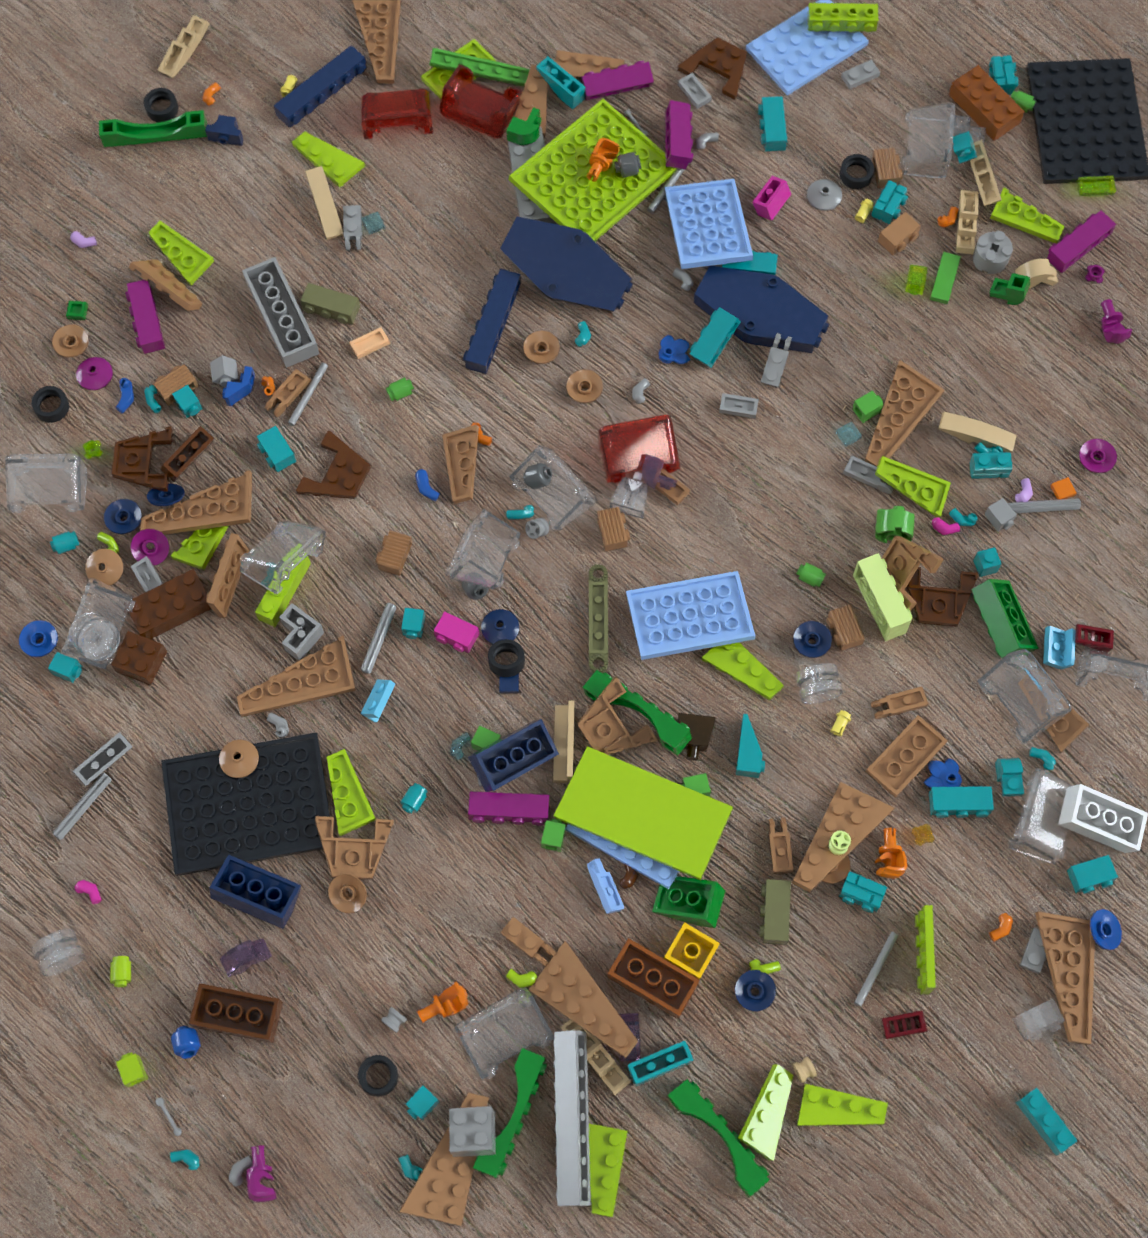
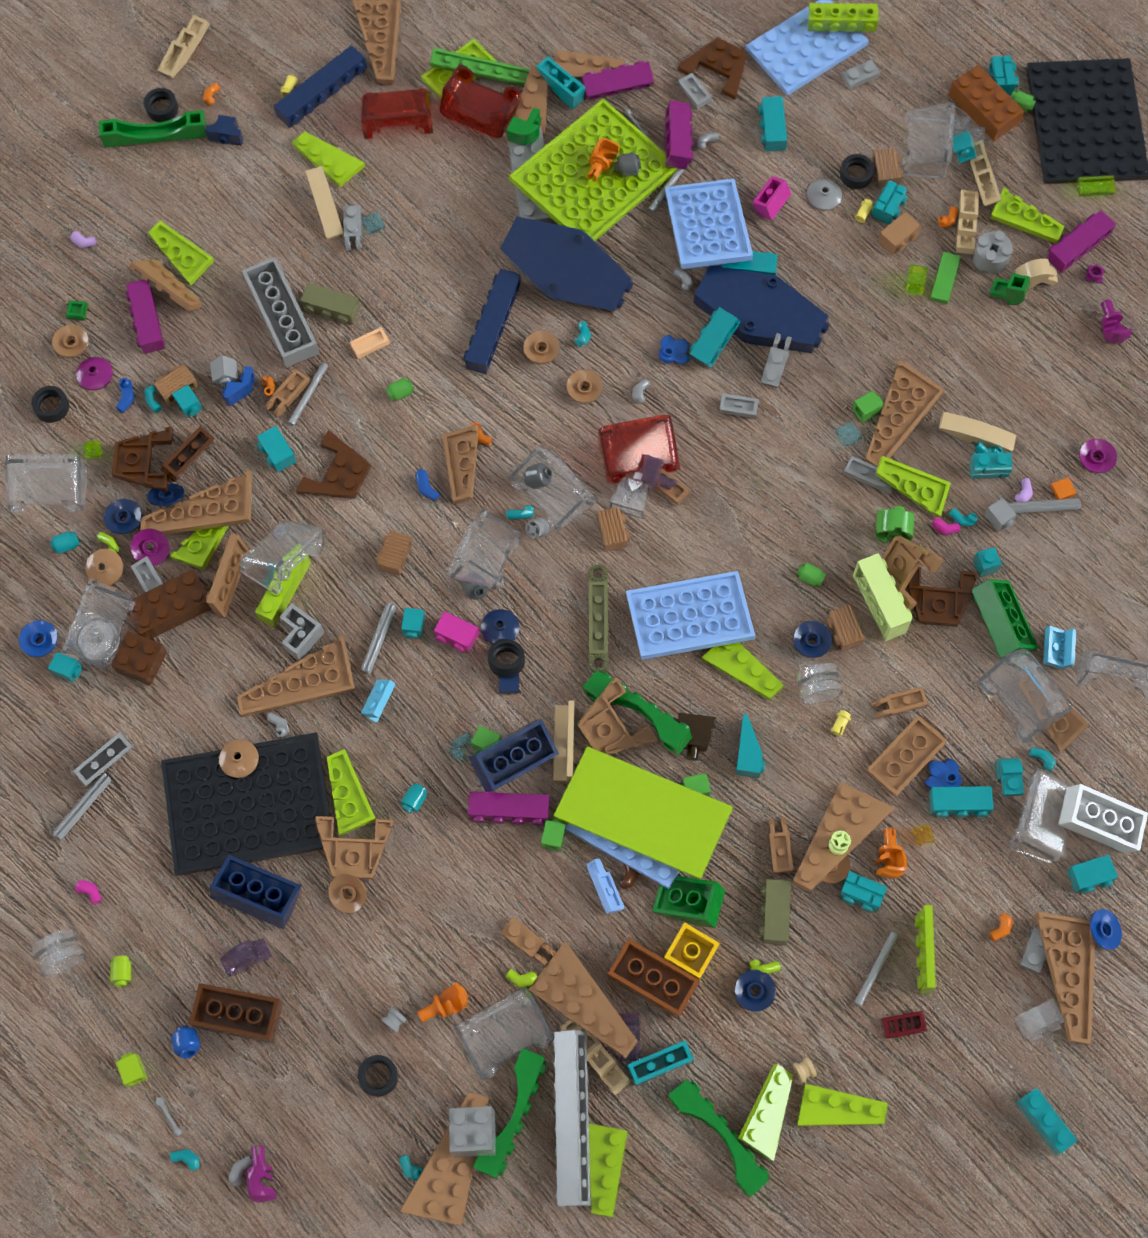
(421, 1103): teal brick -> none
(1108, 637): dark red slope -> none

